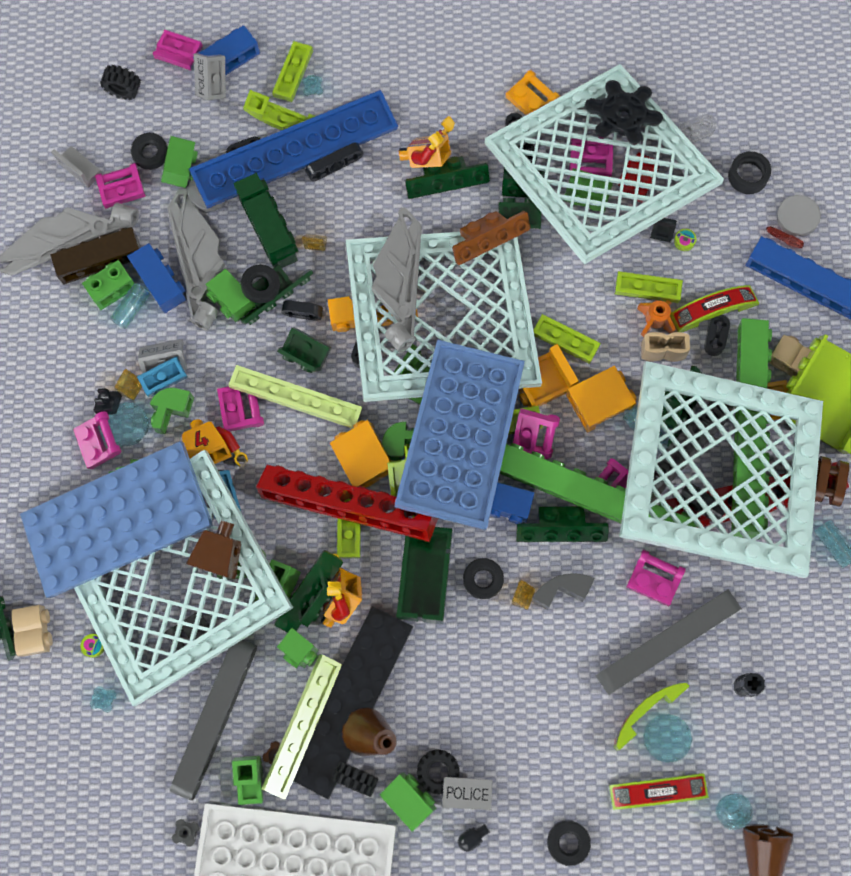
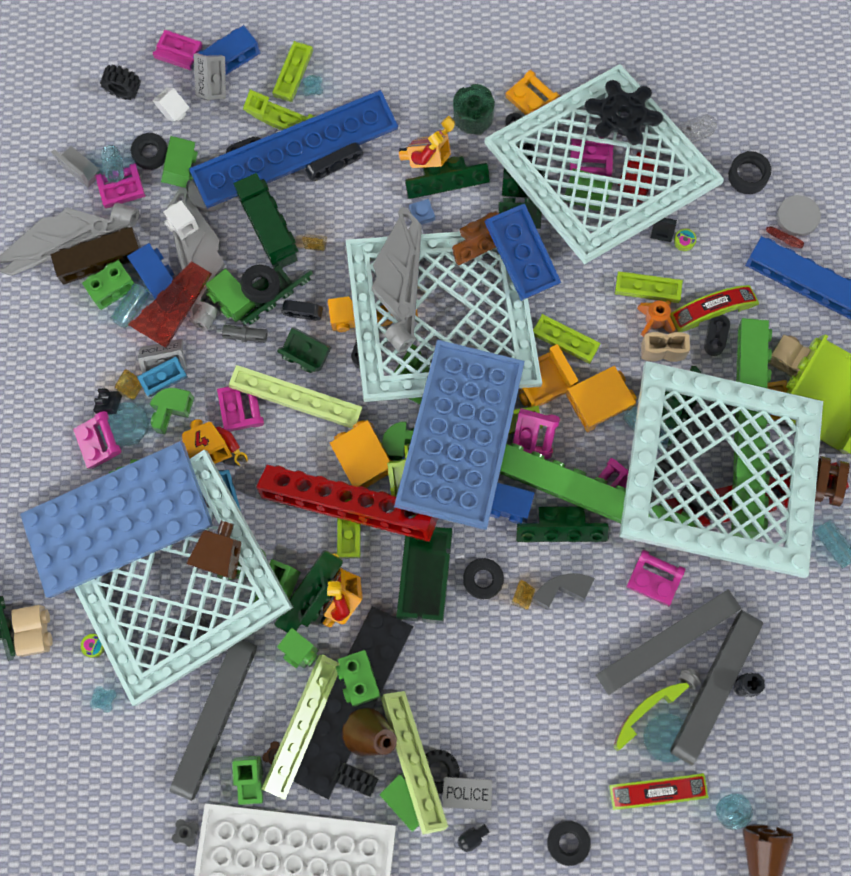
(112, 163): none -> clear light blue axle
(169, 309): none -> clear red wing
(171, 104): none -> white brick
(180, 220): none -> white brick
(244, 333): none -> dark grey pin
(358, 678): none -> bright green brick
(414, 763): none -> yellowish green plate
(422, 211): none -> medium blue plate
(473, 109): none -> clear green brick
(522, 251): none -> blue plate
(690, 677): none -> light grey plate
(716, 687): none -> dark grey beam

